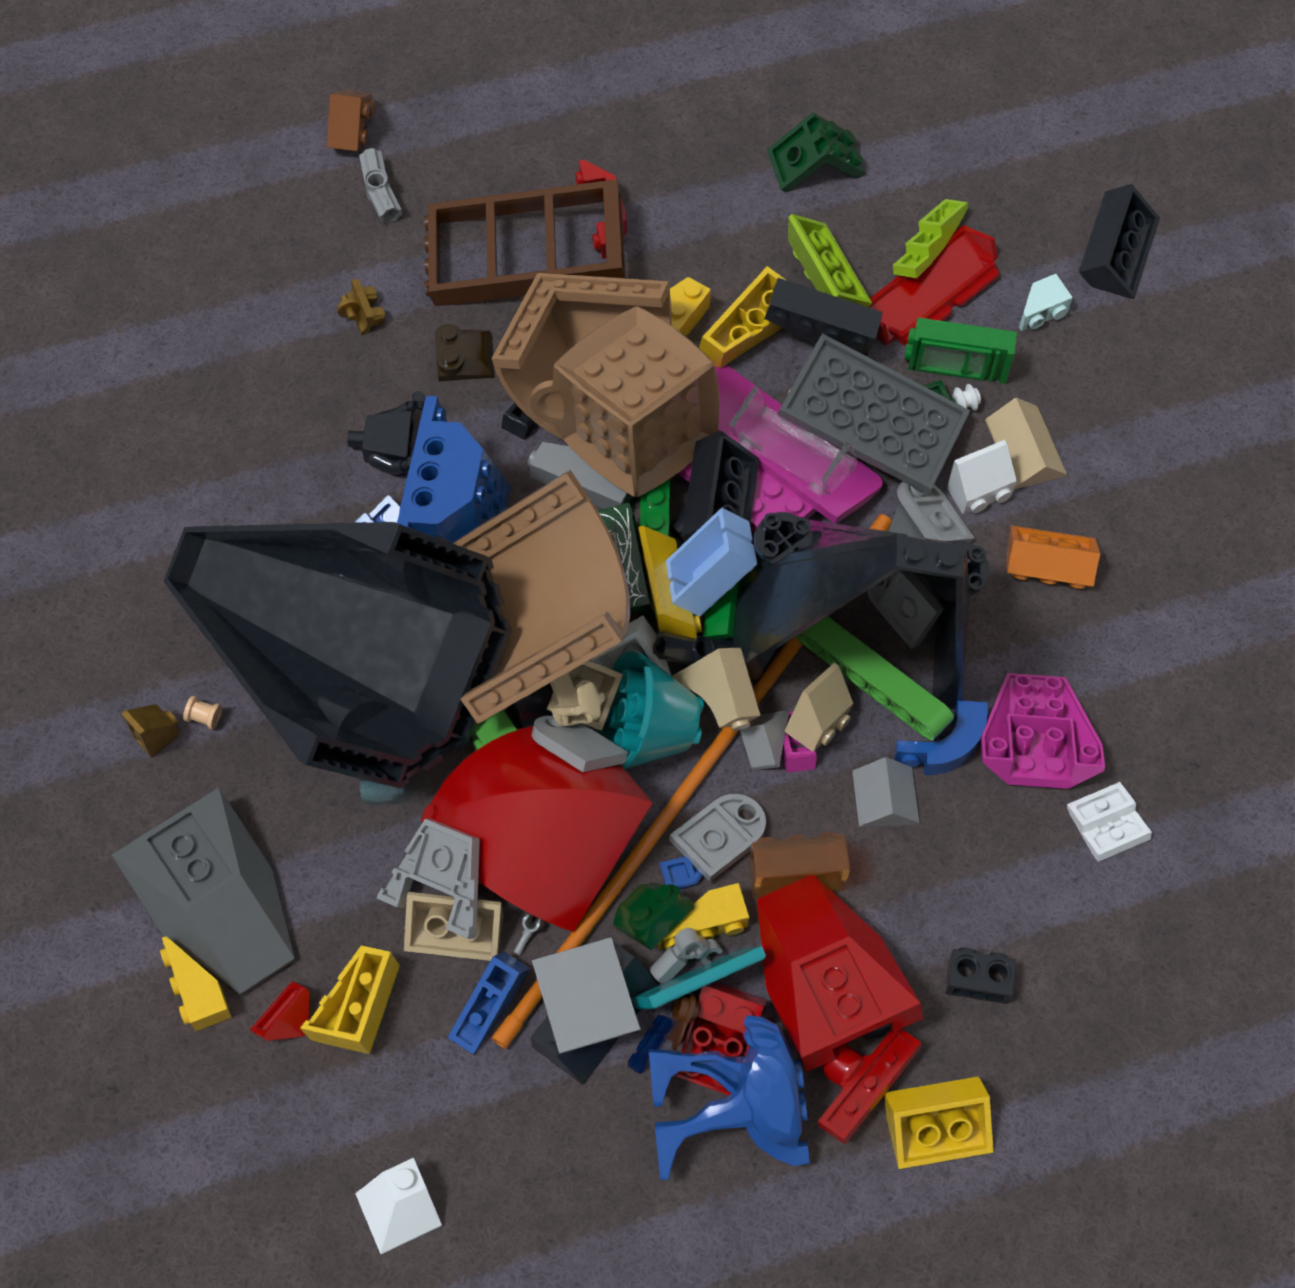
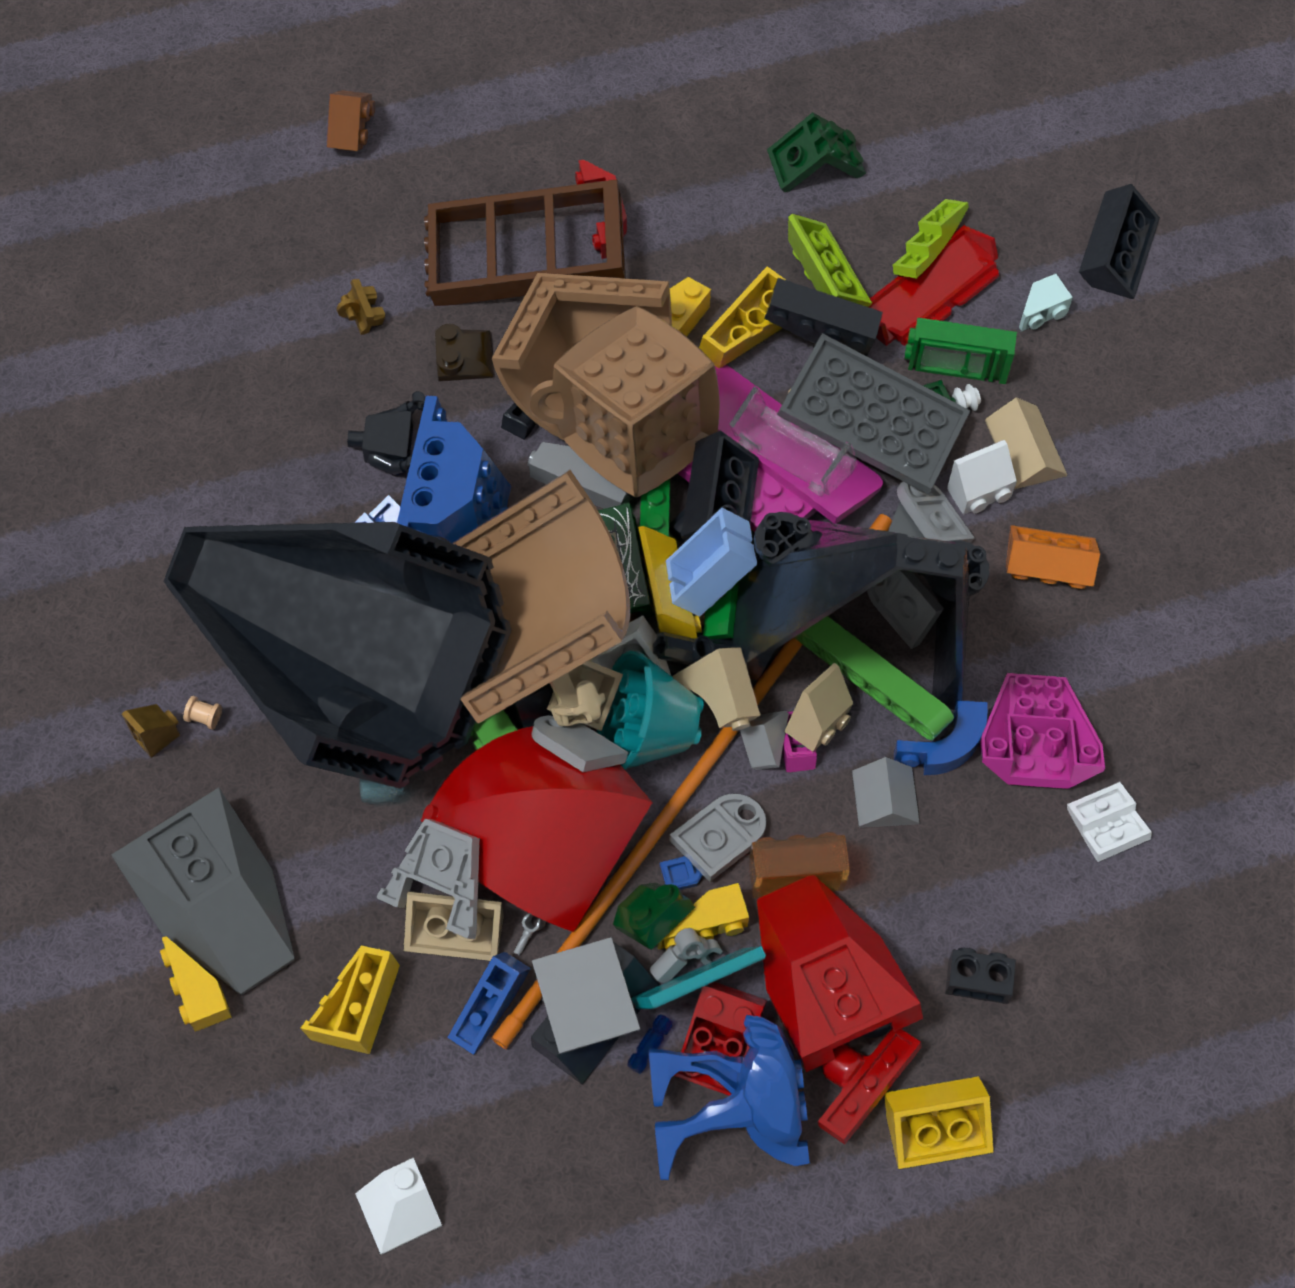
(284, 1015): red slope -> none
(377, 186): light grey piece -> none
(684, 1010): reddish brown plate -> none

